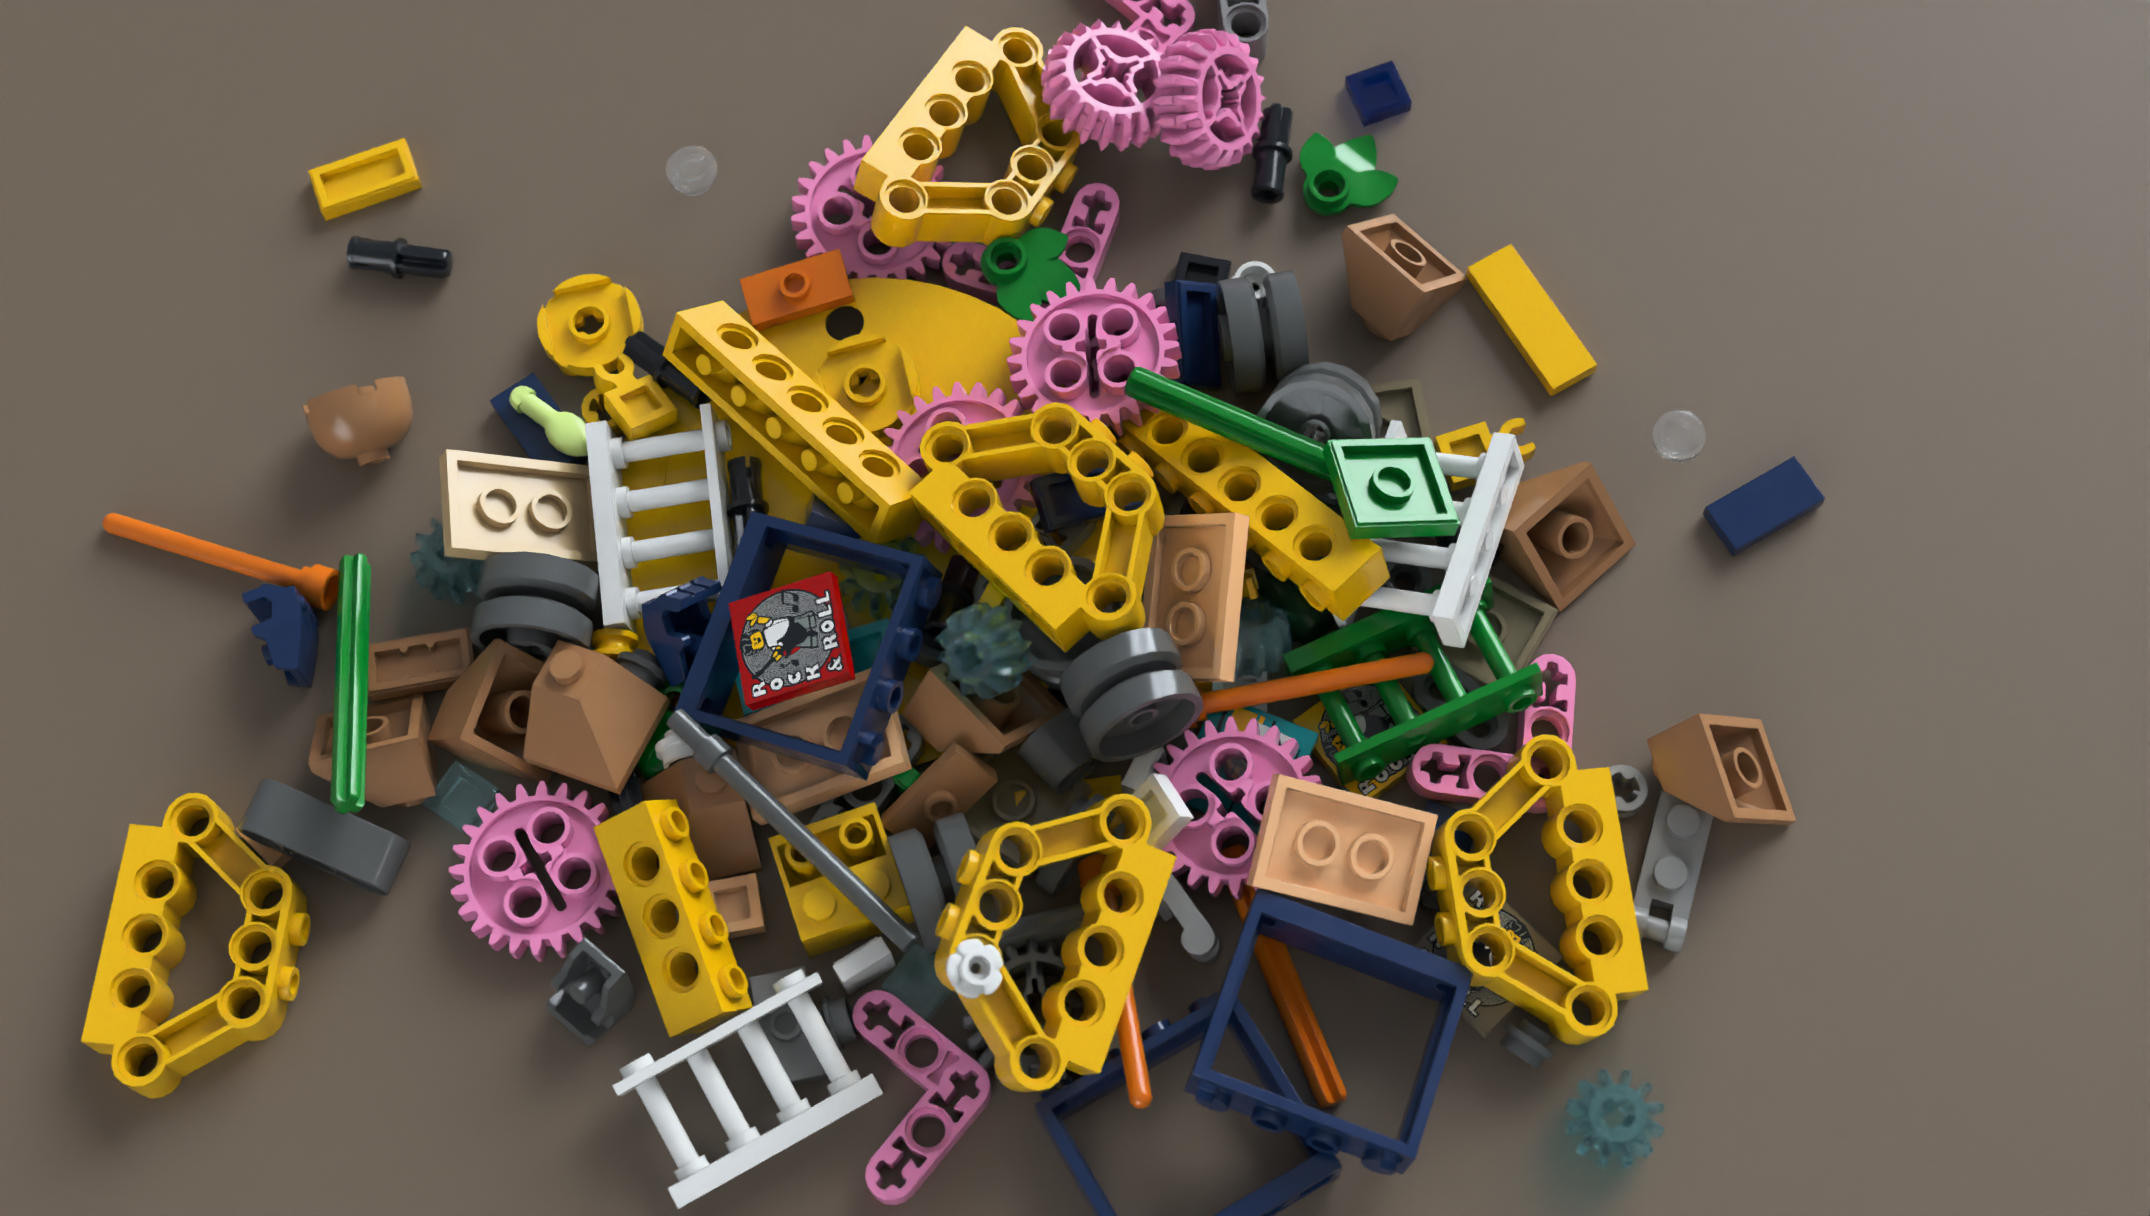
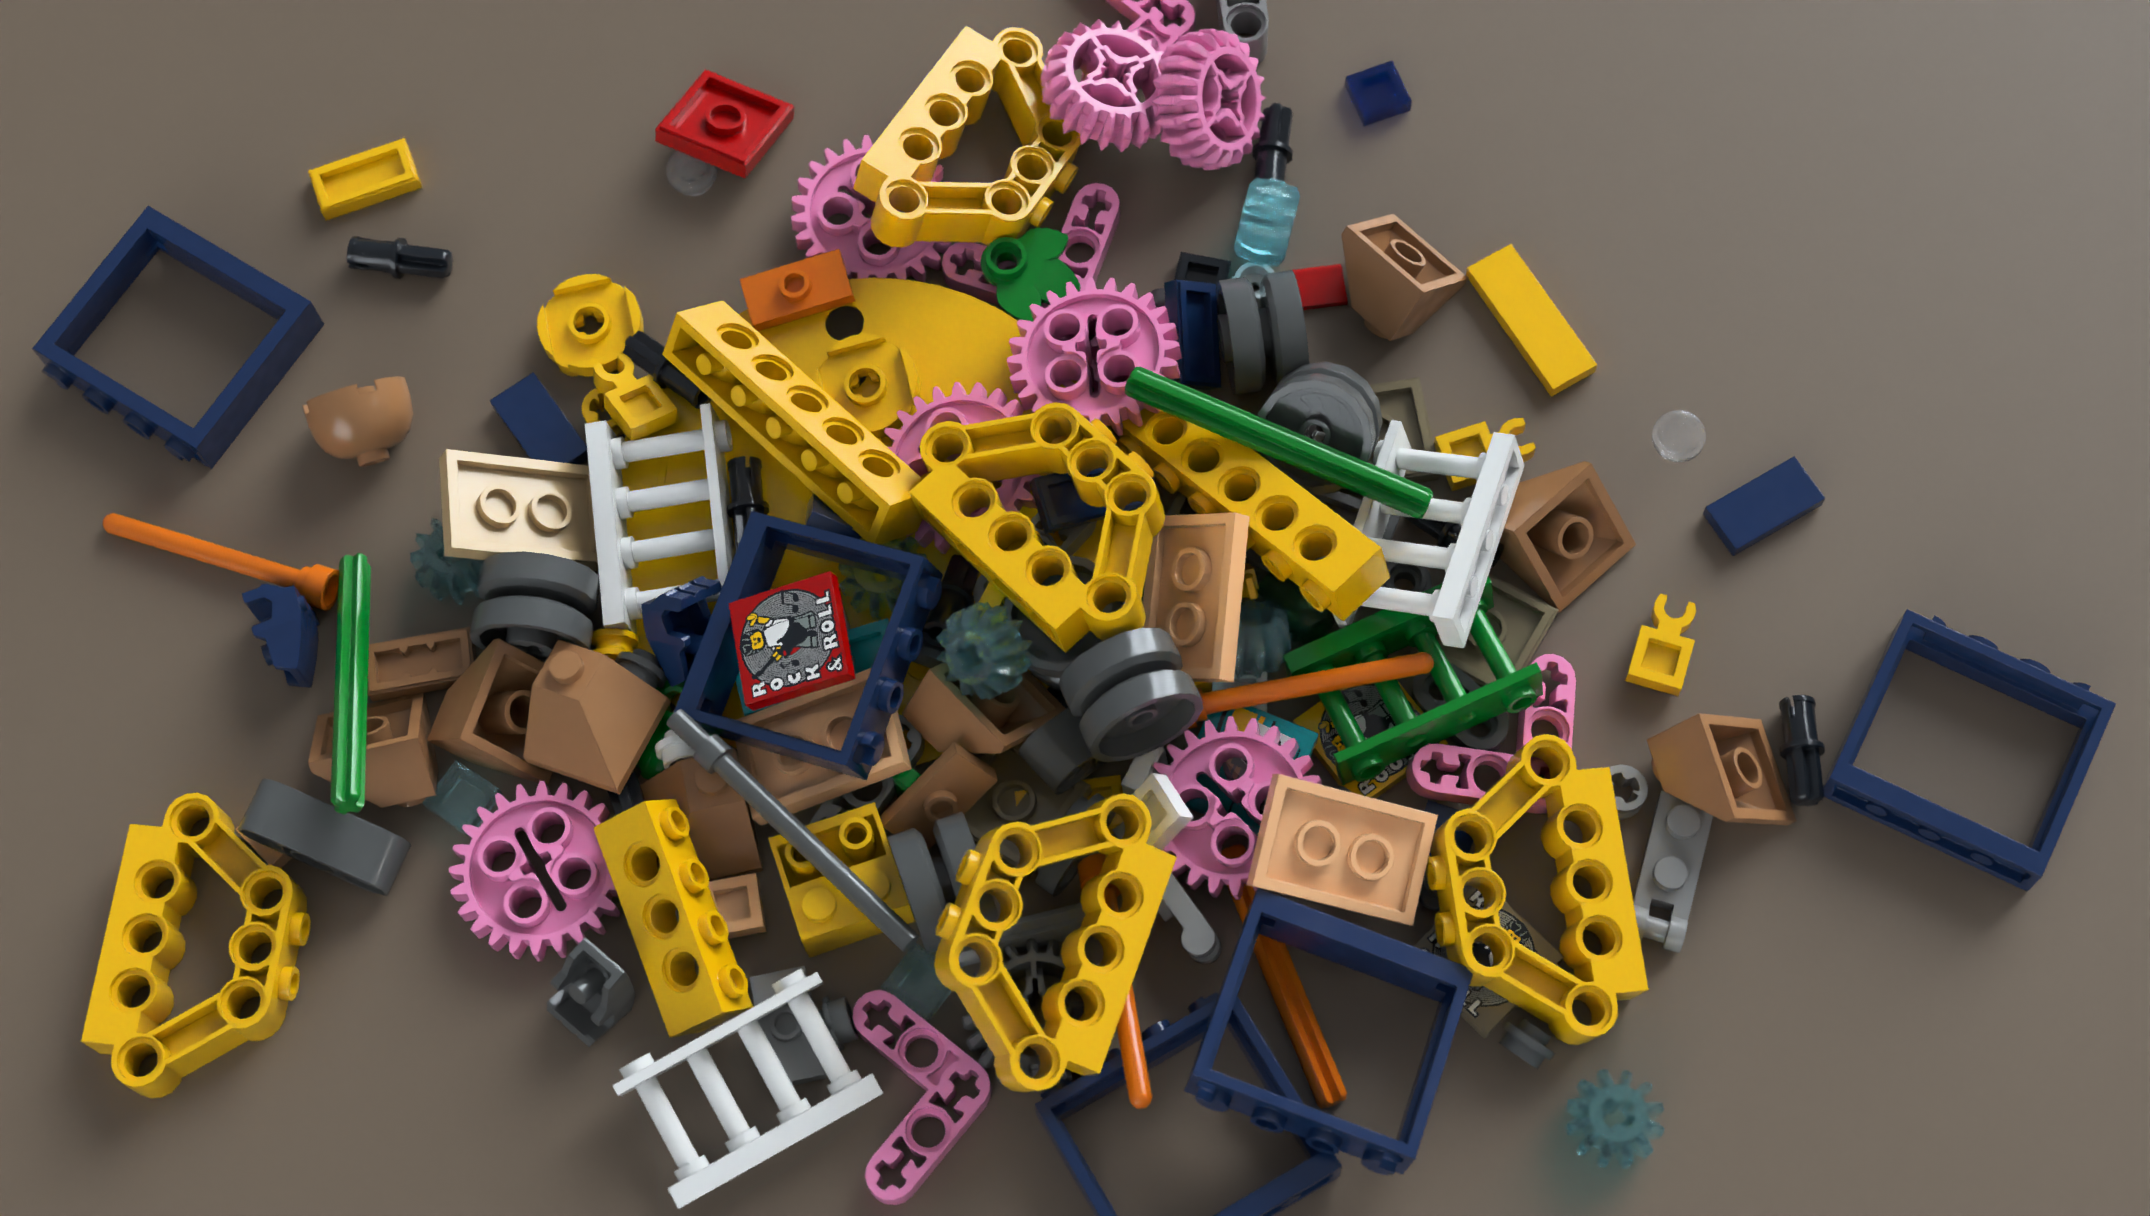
(247, 390): none -> dark blue window
(563, 429): yellowish green piece -> none
(724, 123): none -> red tile
(864, 965): white tile -> none
(960, 974): white plate -> none
(1266, 222): none -> clear light blue gear
(1321, 286): none -> red piece
(1345, 170): green plate -> none
(1390, 488): plate -> none
(1661, 653): none -> yellow plate
(1802, 750): none -> black axle
(1934, 824): none -> dark blue window

